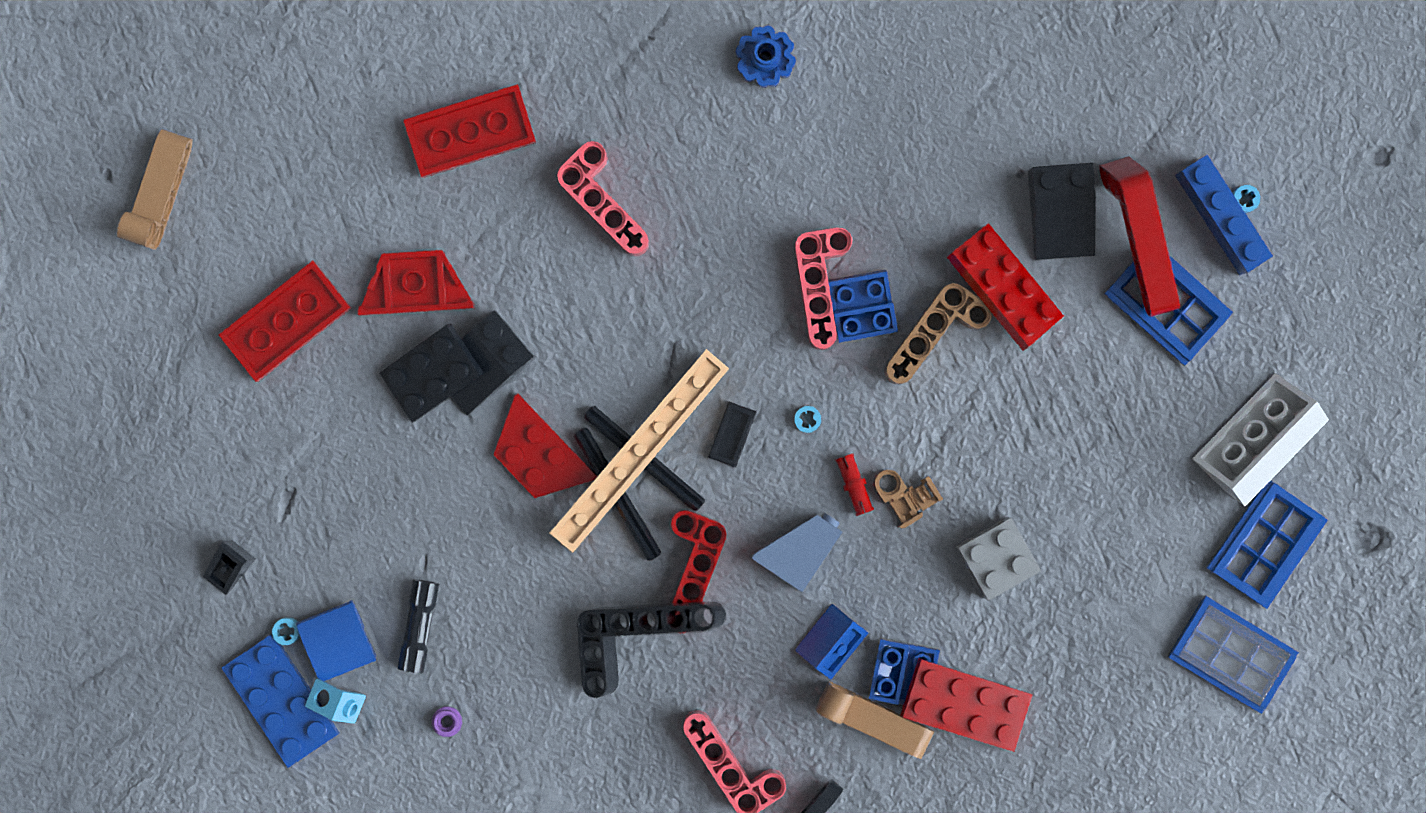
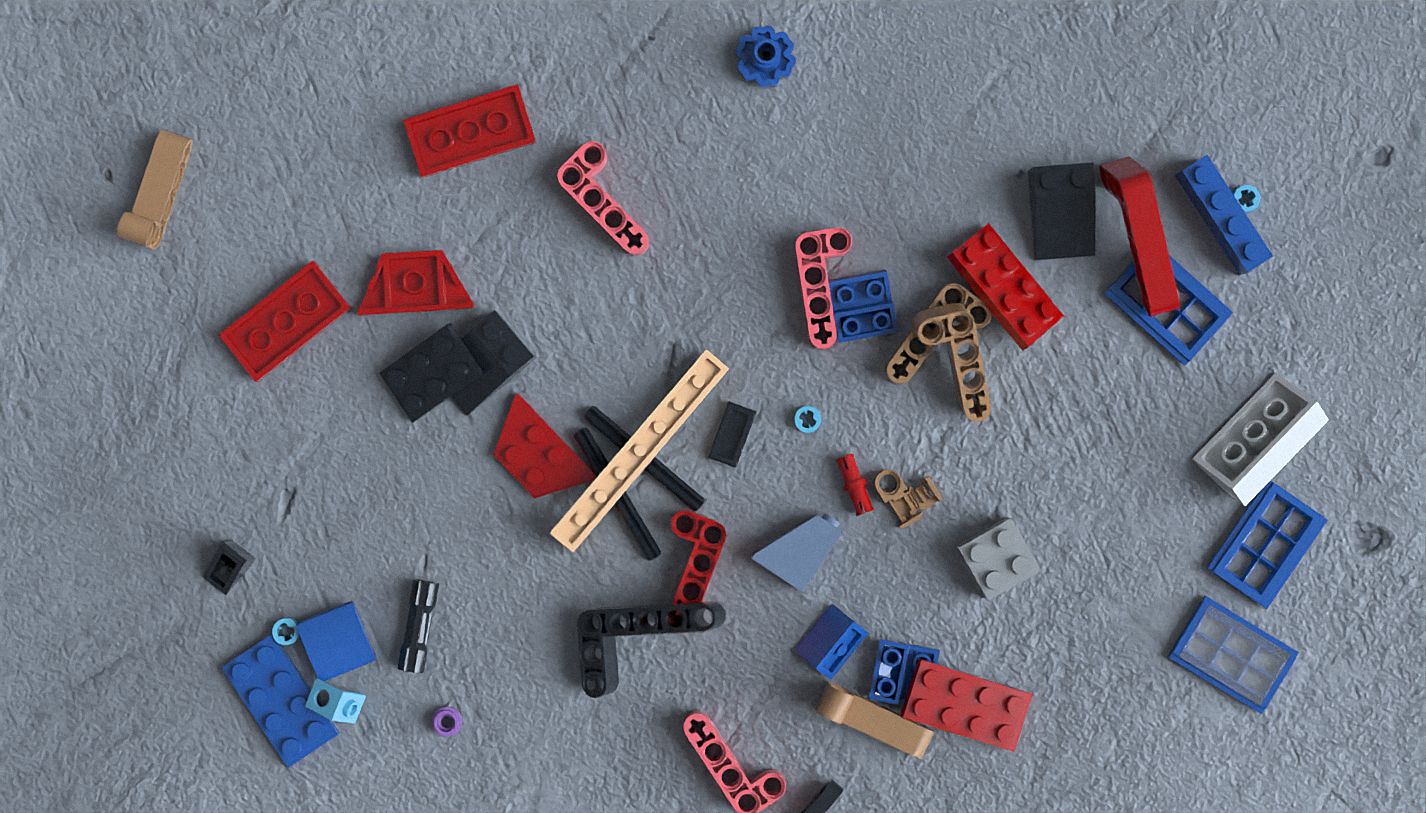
(960, 363): none -> medium nougat beam

